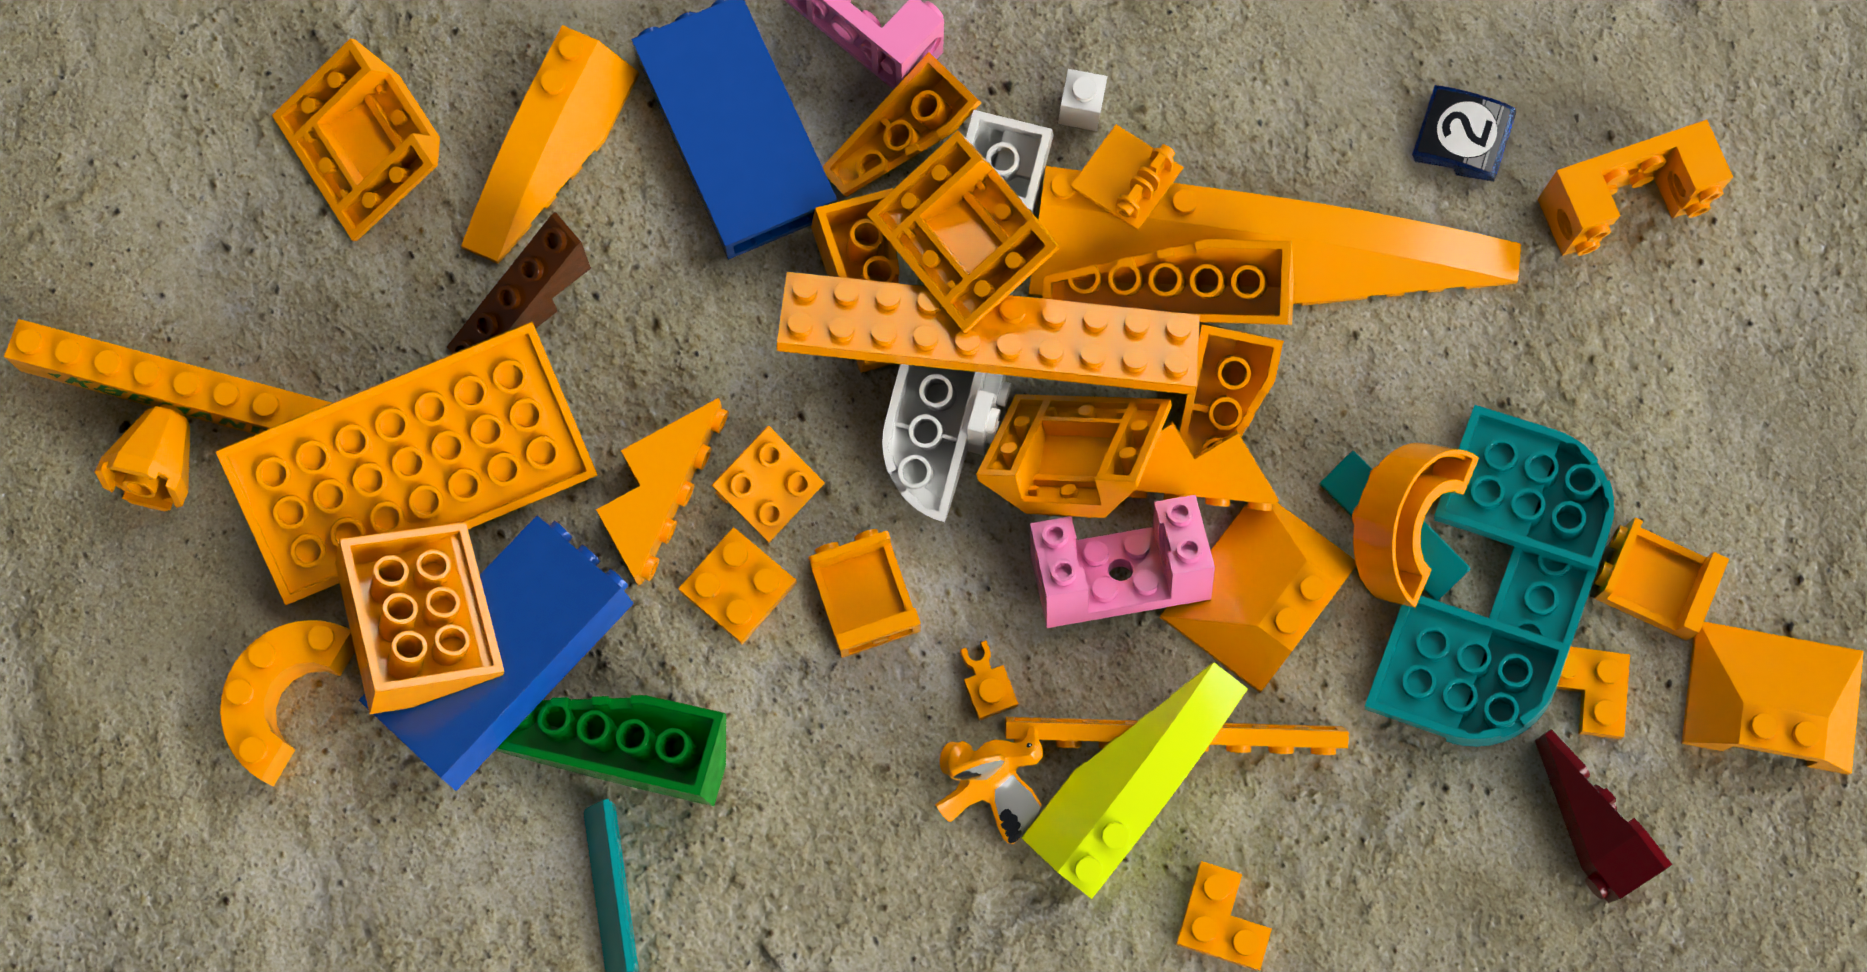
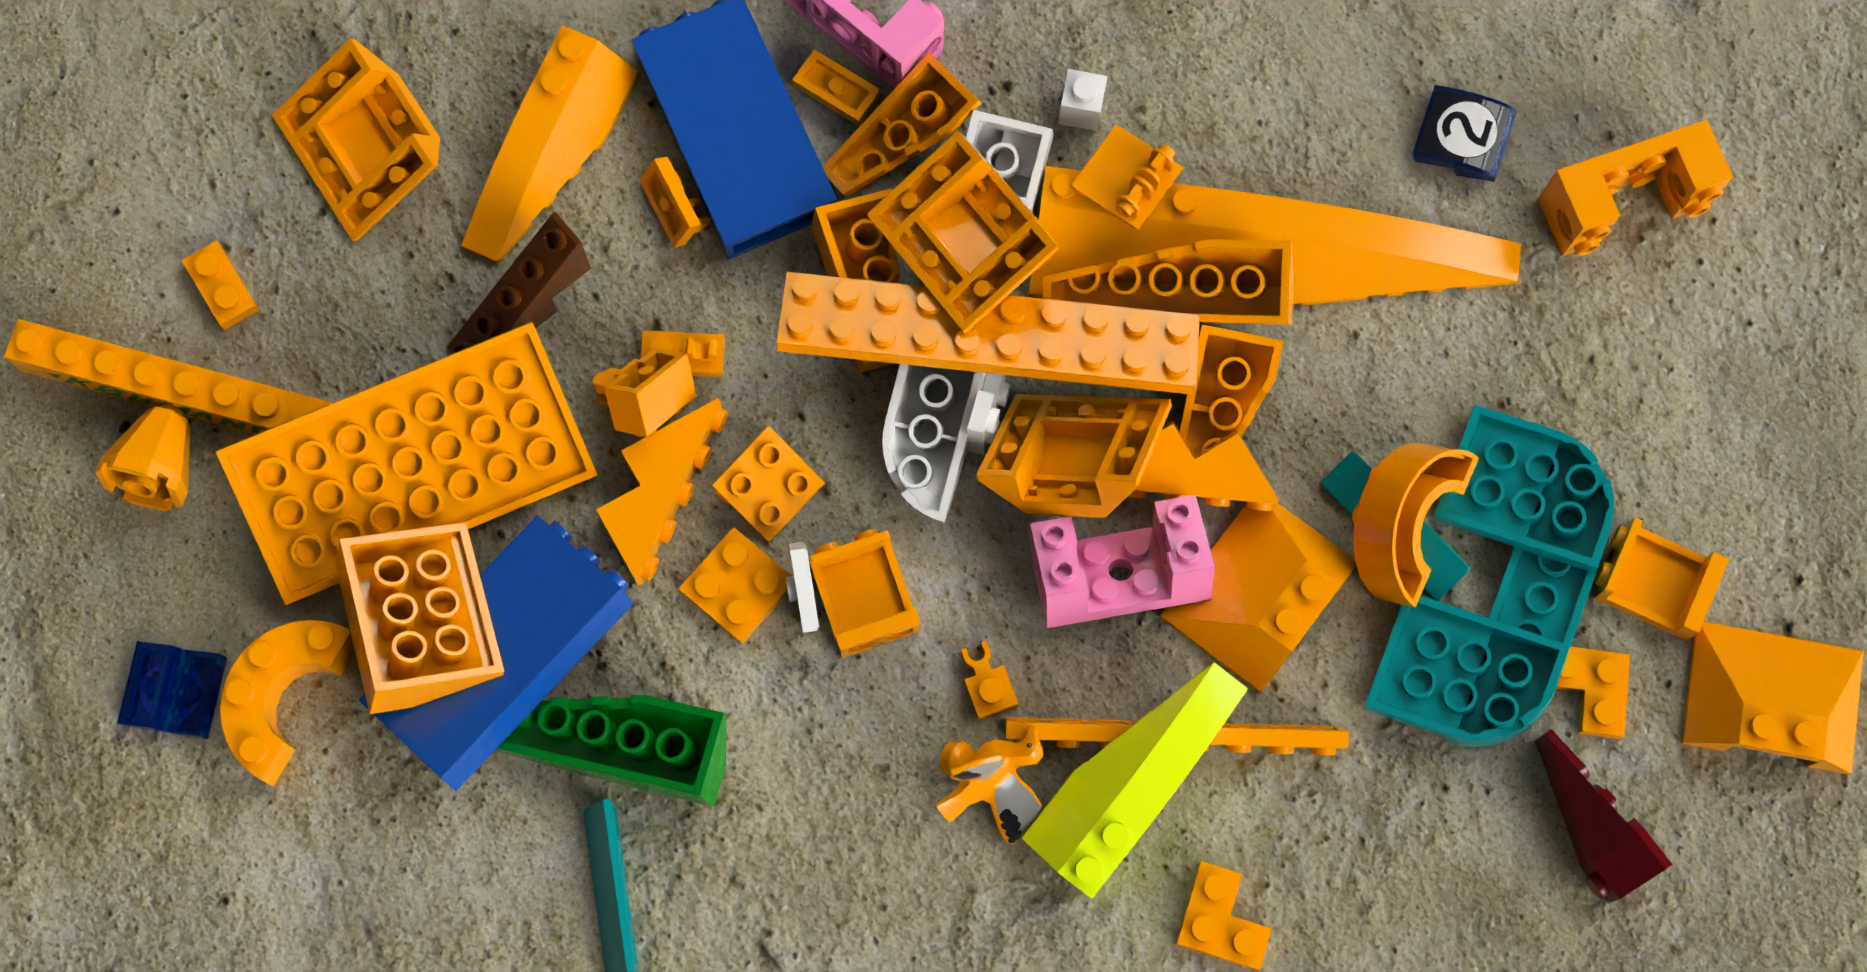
(172, 690): none -> clear blue slope
(220, 285): none -> light orange plate
(646, 391): none -> light orange brick
(670, 202): none -> light orange plate
(703, 350): none -> light orange plate
(801, 587): none -> white plate
(836, 87): none -> light orange plate

